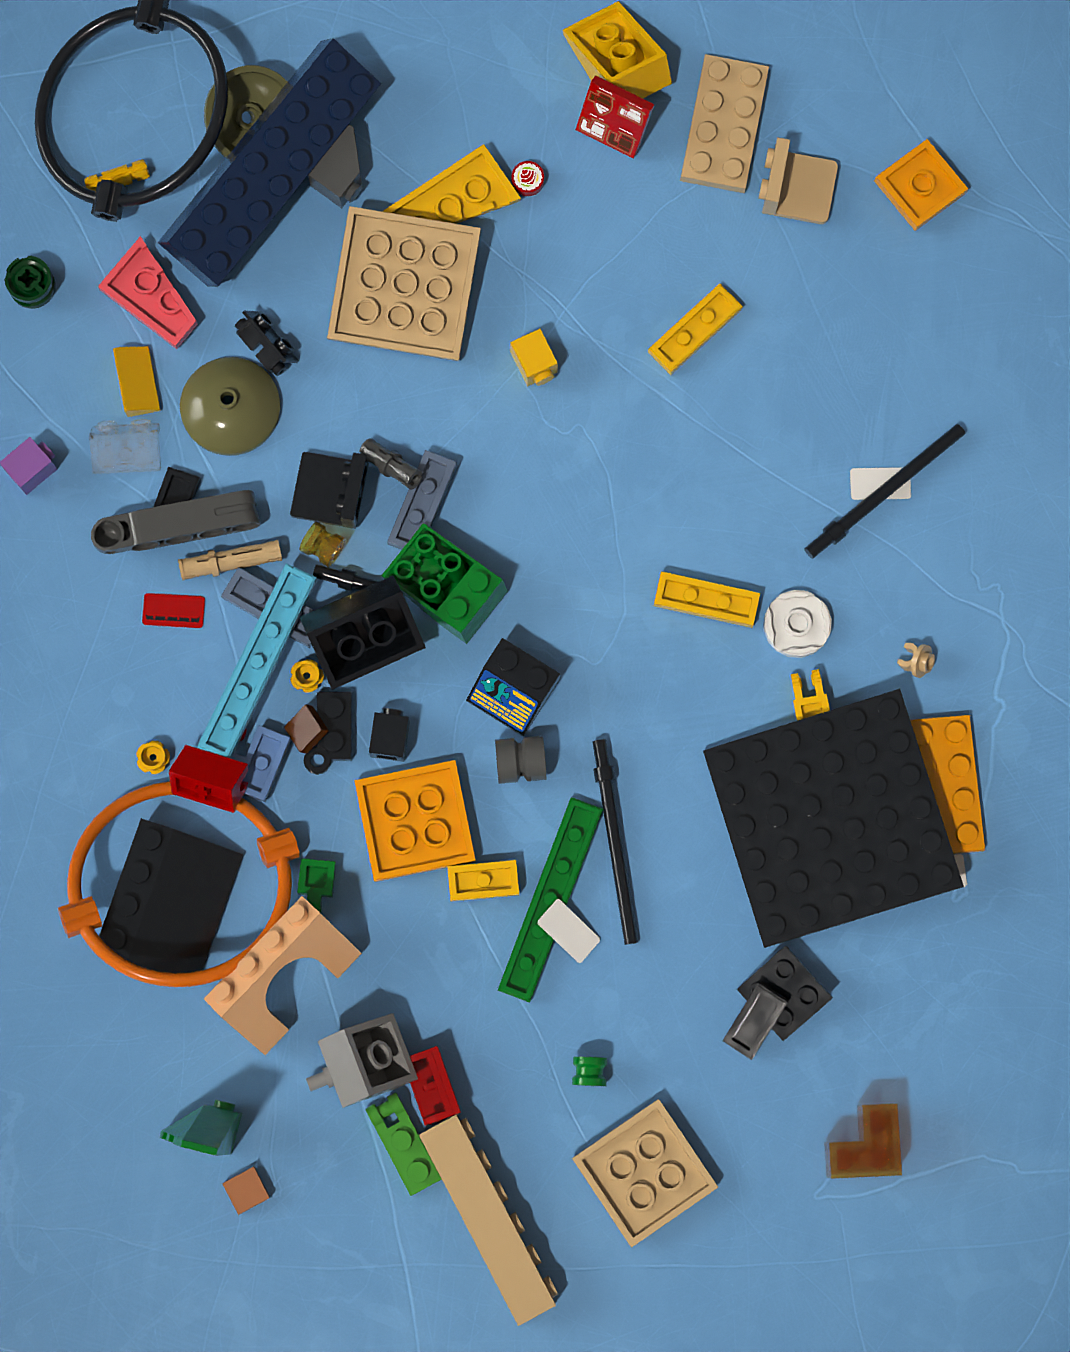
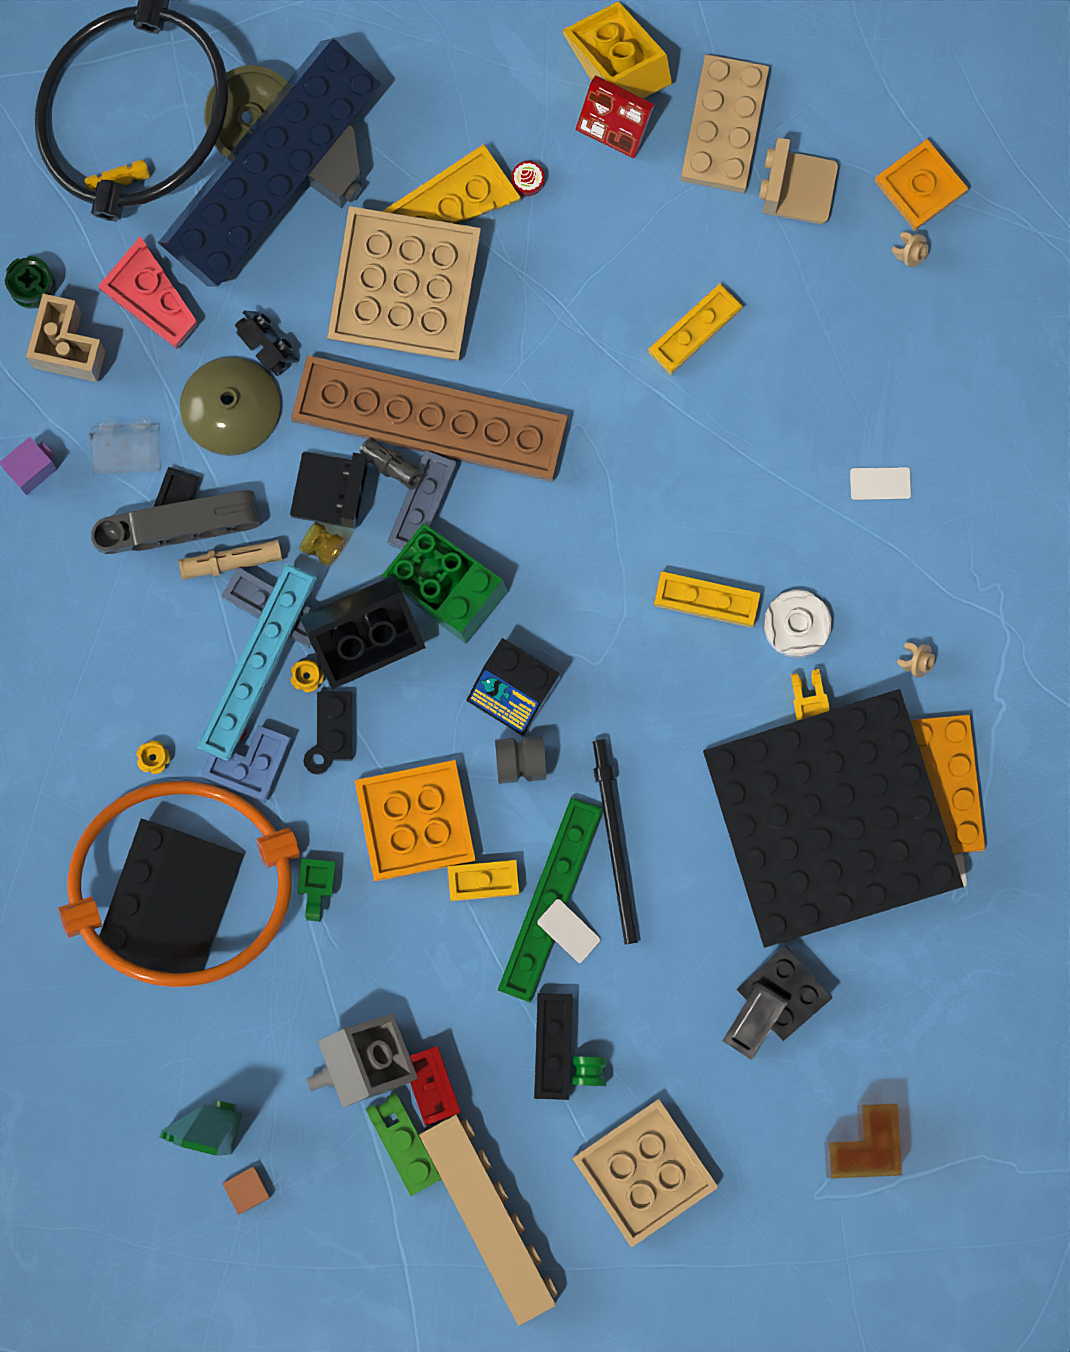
(57, 346): none -> tan brick
(136, 380): yellow slope -> none
(173, 610): red sticker -> none
(208, 778): red hinge -> none
(296, 935): light nougat arch -> none
(306, 729): reddish brown tile -> none
(345, 579): black bar -> none
(389, 735): black brick -> none
(429, 418): none -> medium nougat plate
(534, 358): yellow brick -> none
(553, 1046): none -> black plate
(836, 531): black bar -> none
(915, 250): none -> tan plate

